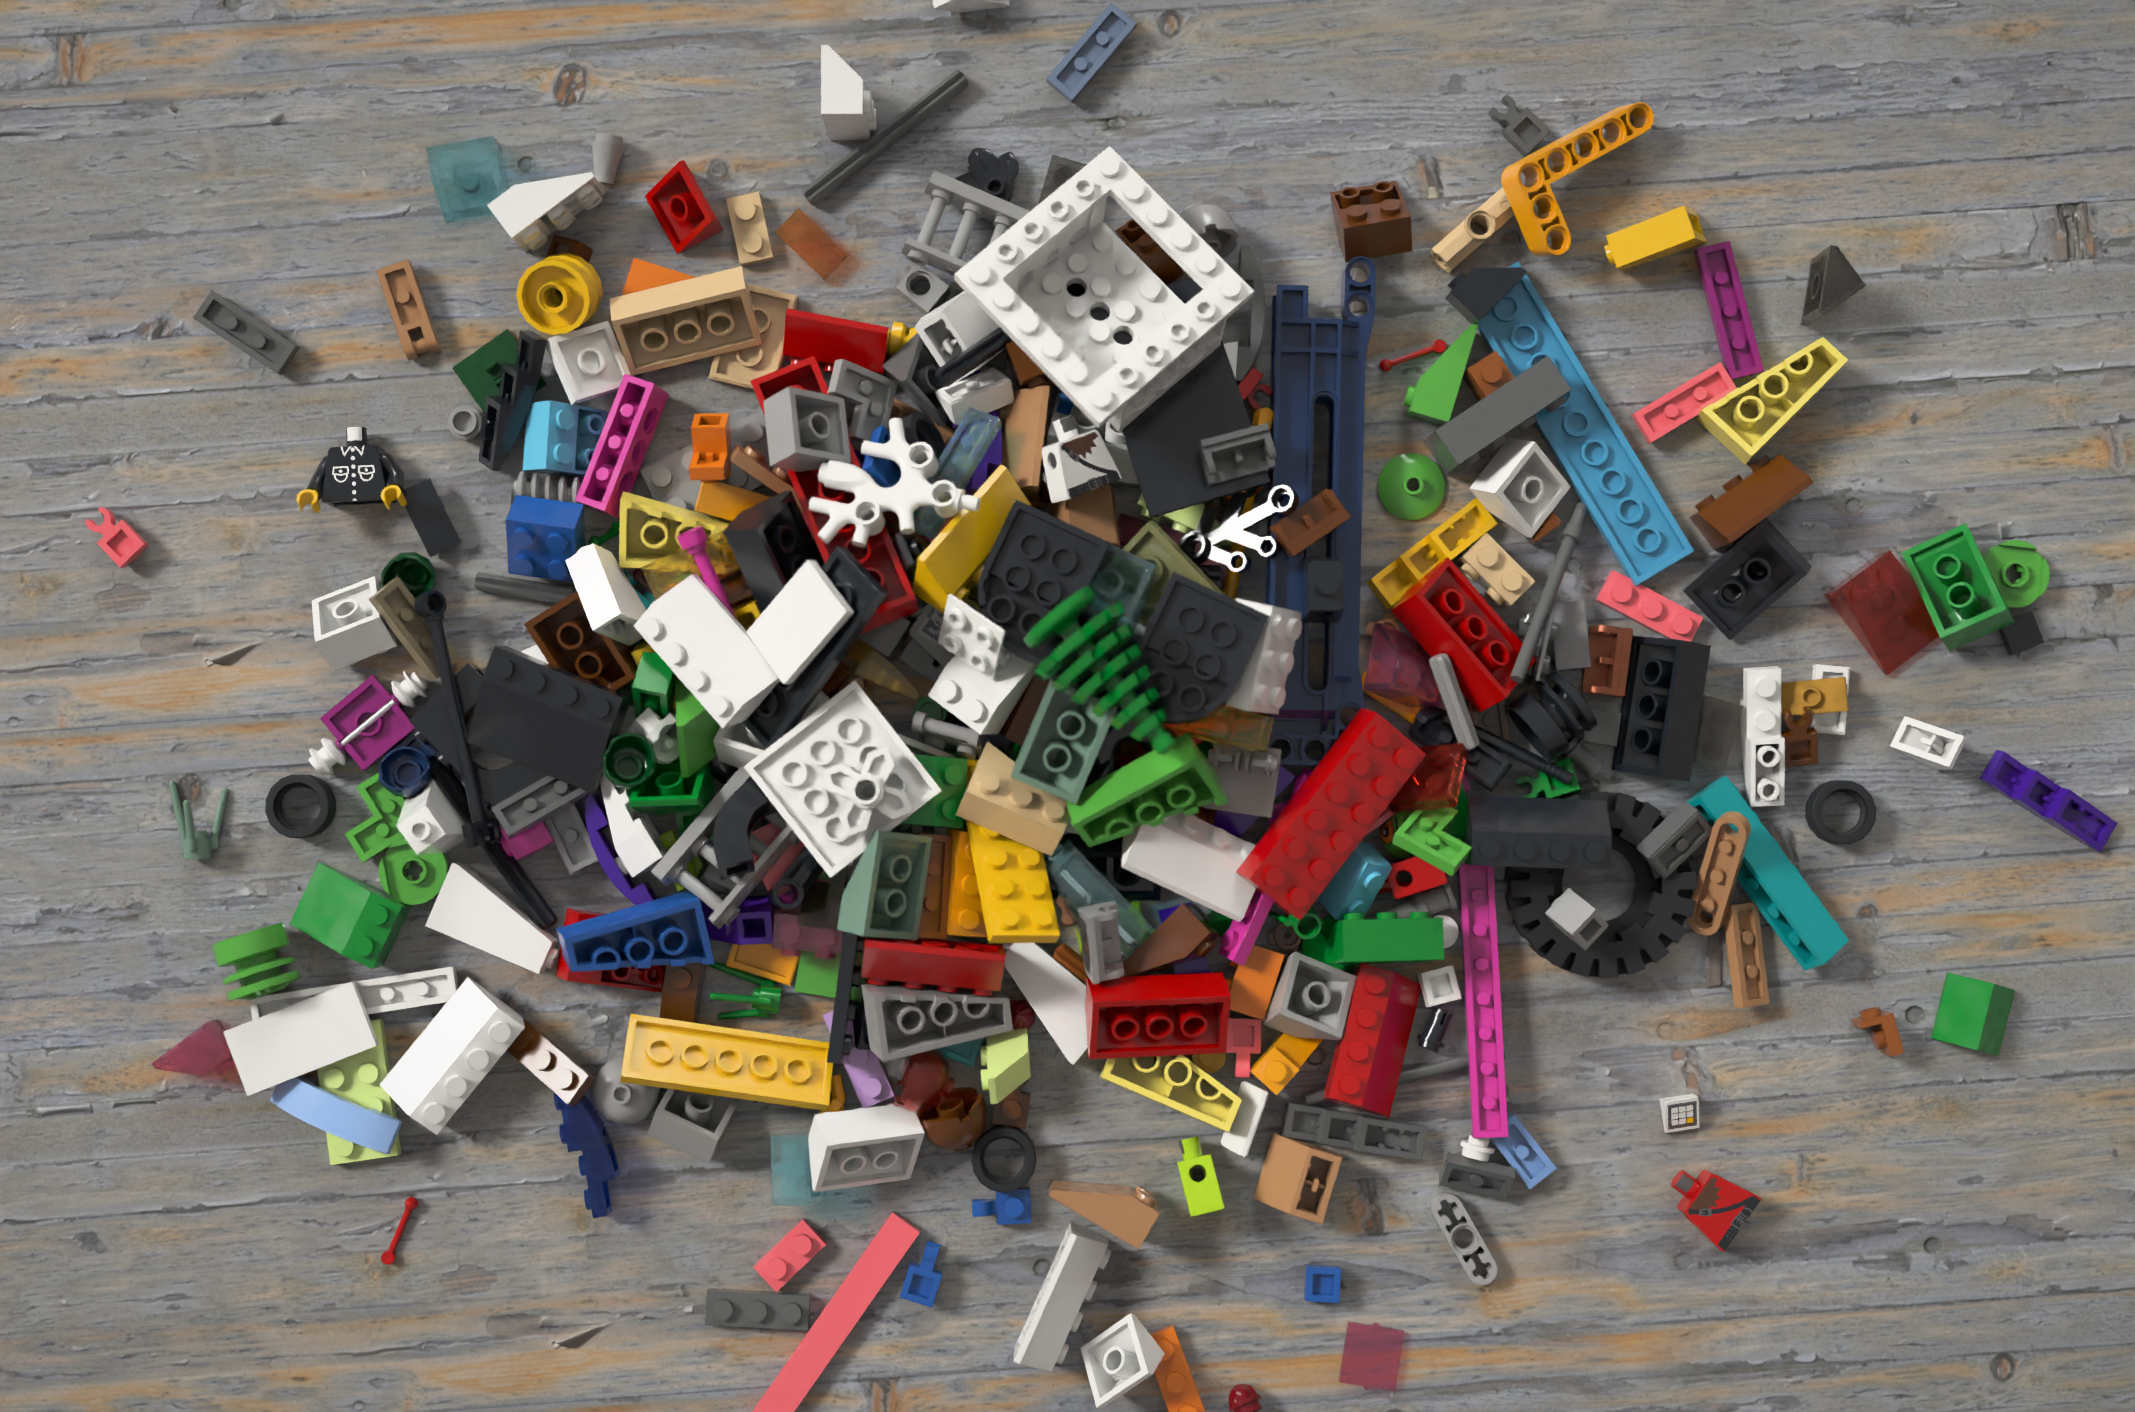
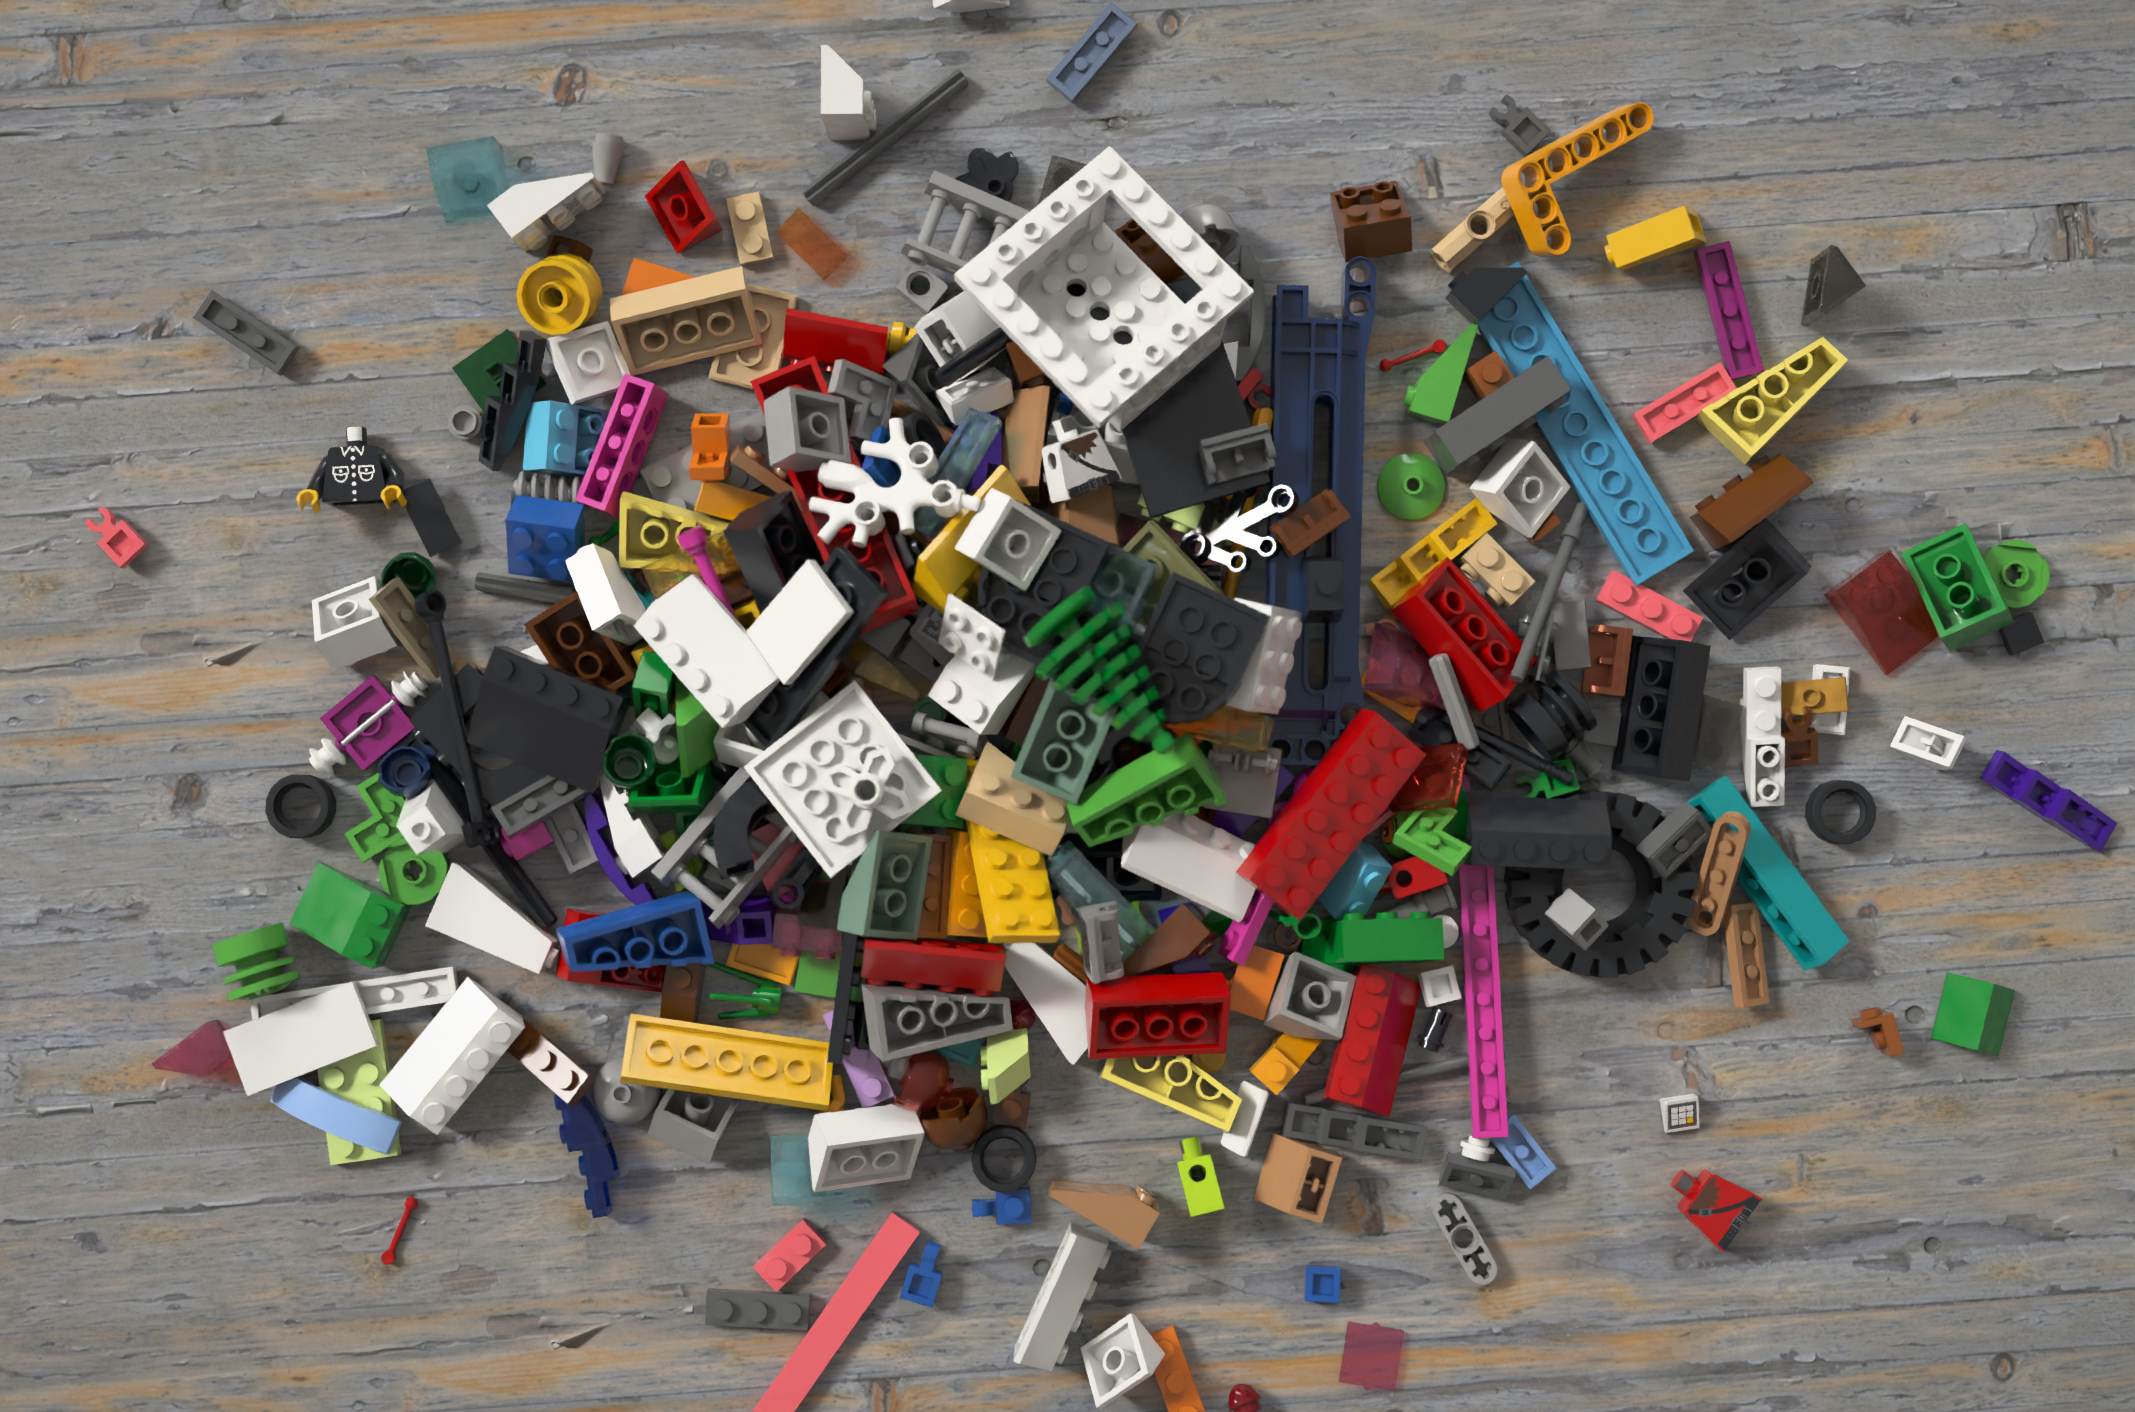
(196, 842): sand green plant -> none
(408, 308): medium nougat plate -> none
(1008, 539): none -> white slope
(1243, 1039): coral plate -> none

